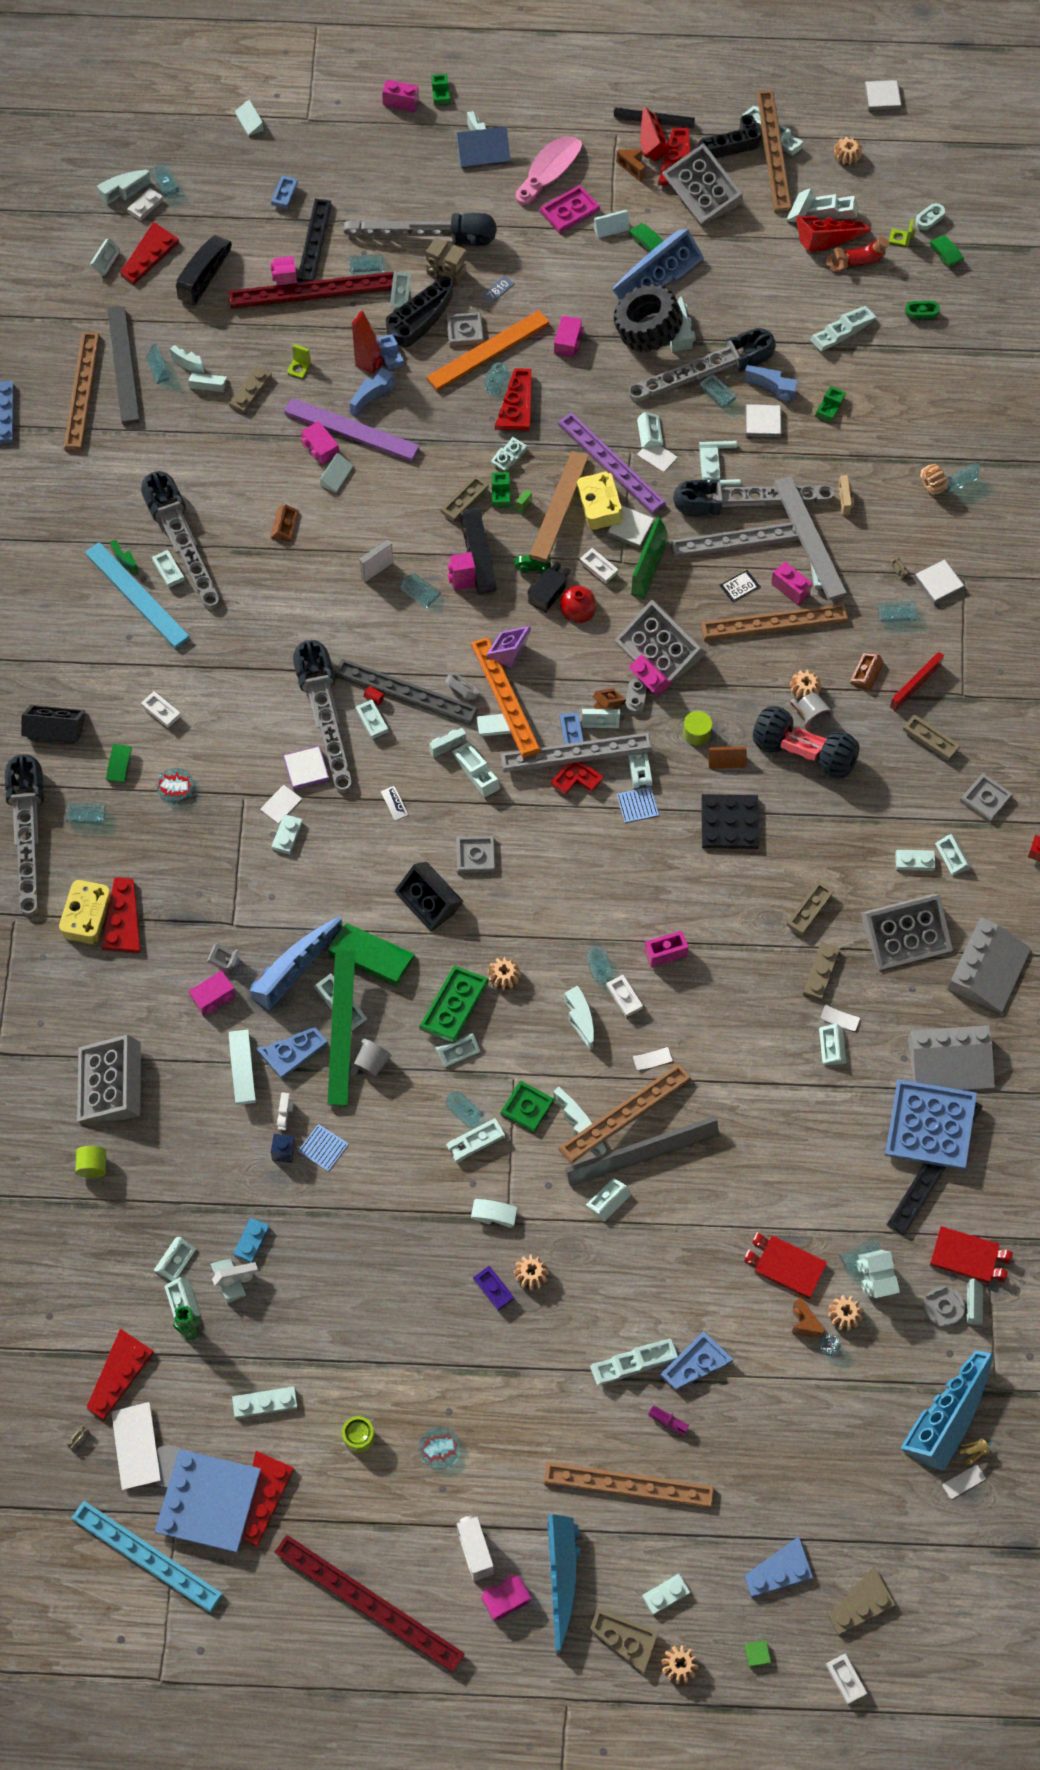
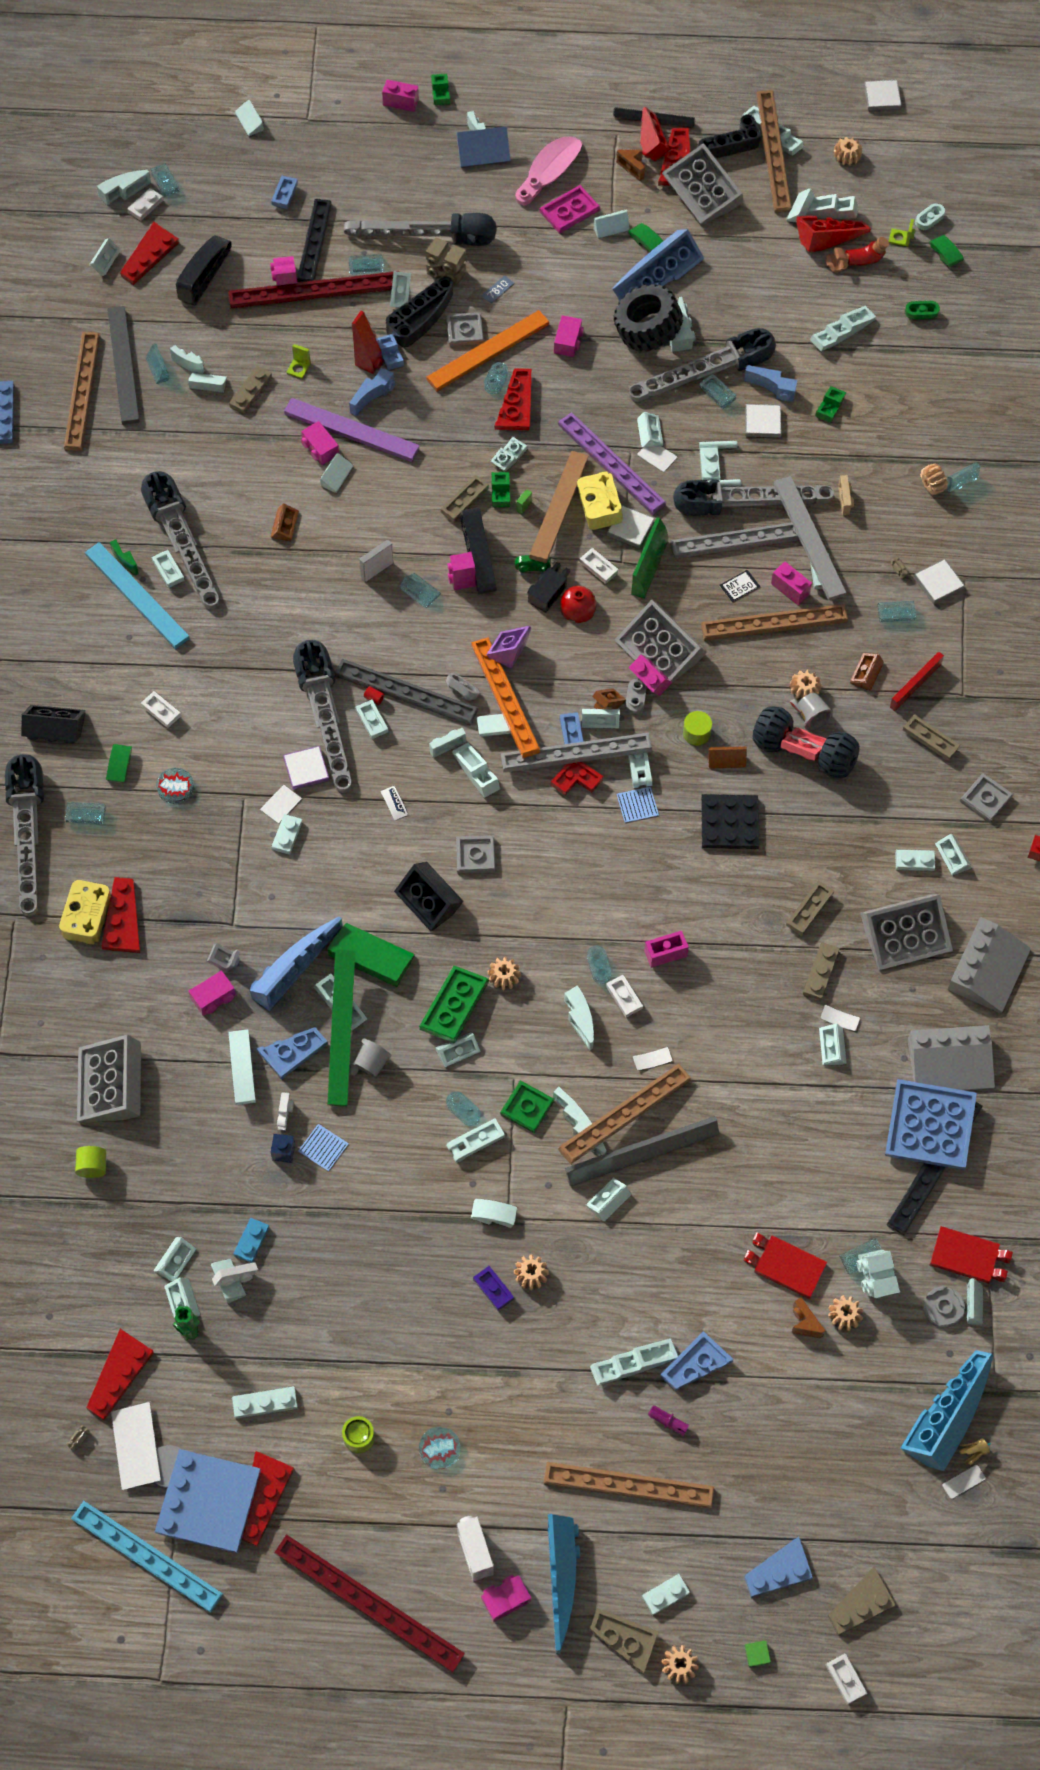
(829, 1345): clear light blue tile -> none

